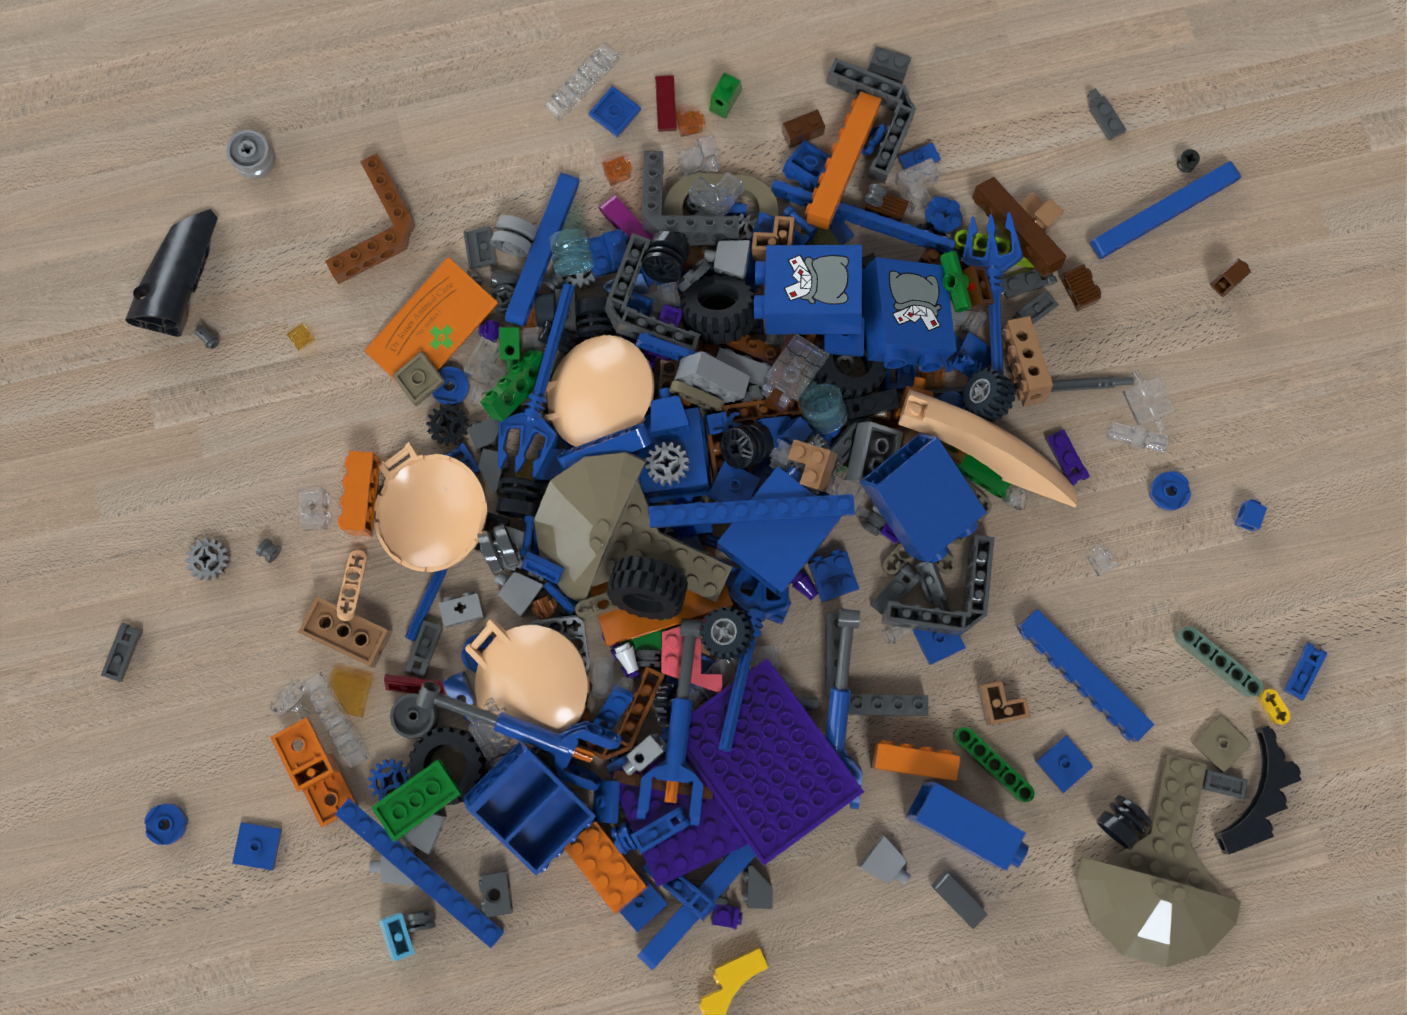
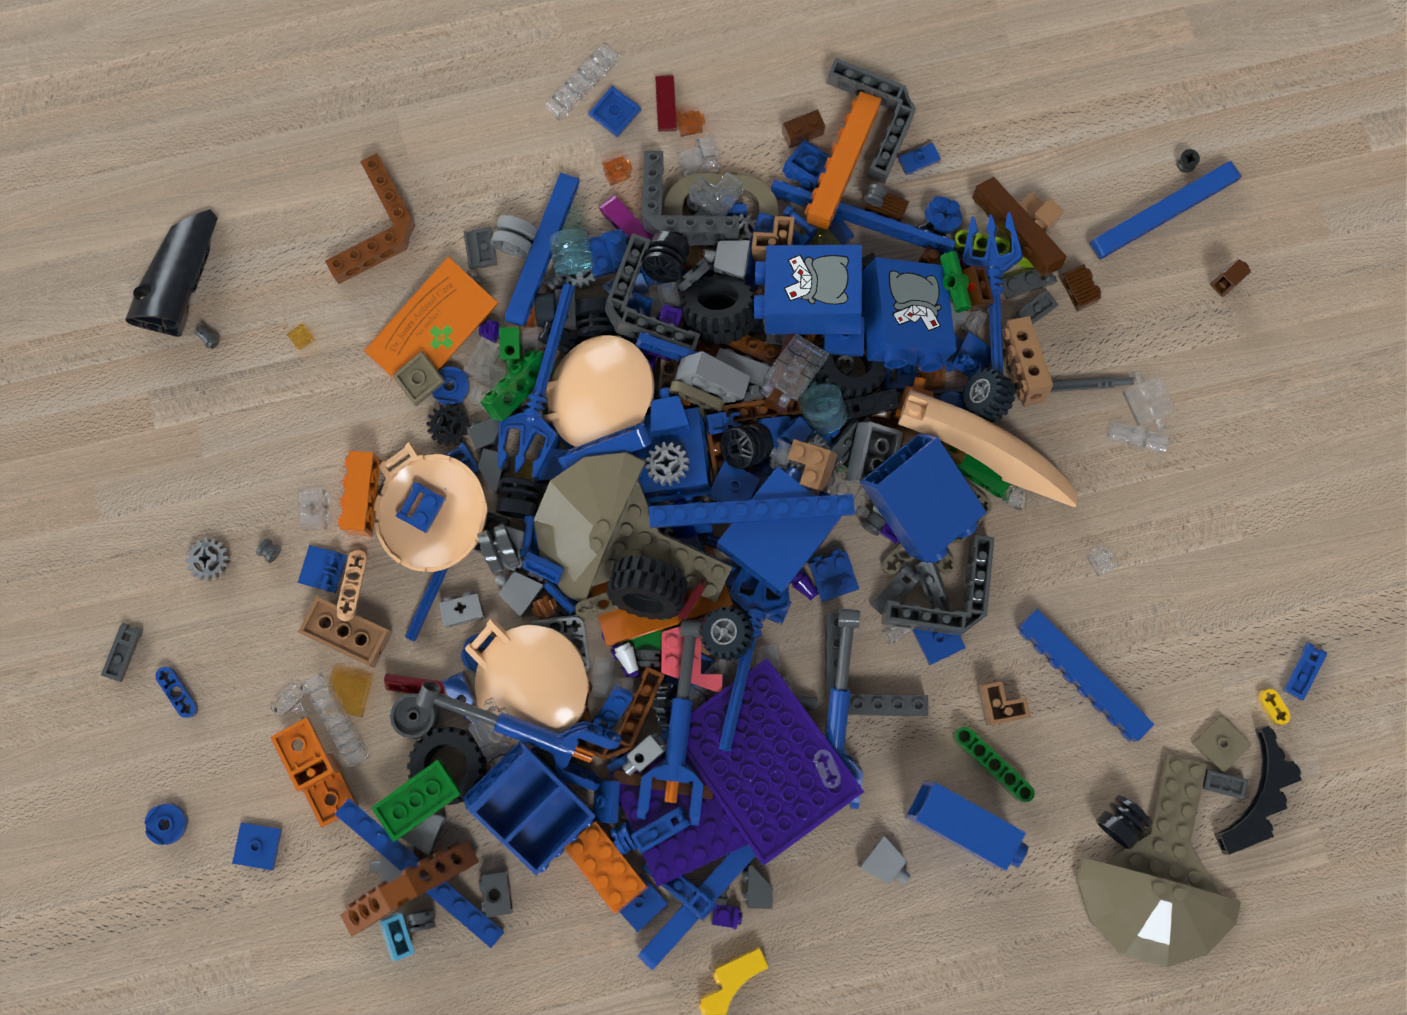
(168, 691): none -> blue beam
(250, 154): light grey wheel -> none
(322, 569): none -> blue hinge
(382, 776): blue gear -> none
(389, 897): none -> dark orange brick
(423, 649): dark grey plate -> none
(426, 510): none -> blue plate
(501, 277): dark grey cone -> none
(503, 295): dark grey wheel -> none
(693, 599): none -> dark red tile
(727, 92): green torso -> none
(831, 766): none -> clear beam
(875, 137): blue plate -> none
(889, 64): dark grey plate -> none
(913, 184): clear brick -> none
(914, 761): orange brick -> none
(959, 900): dark grey beam -> none
(1064, 764): blue plate -> none
(1067, 457): dark purple plate -> none
(1105, 115): dark grey hinge -> none
(1181, 489): blue plate -> none
(1228, 663): sand green beam -> none
(1250, 515): blue brick -> none

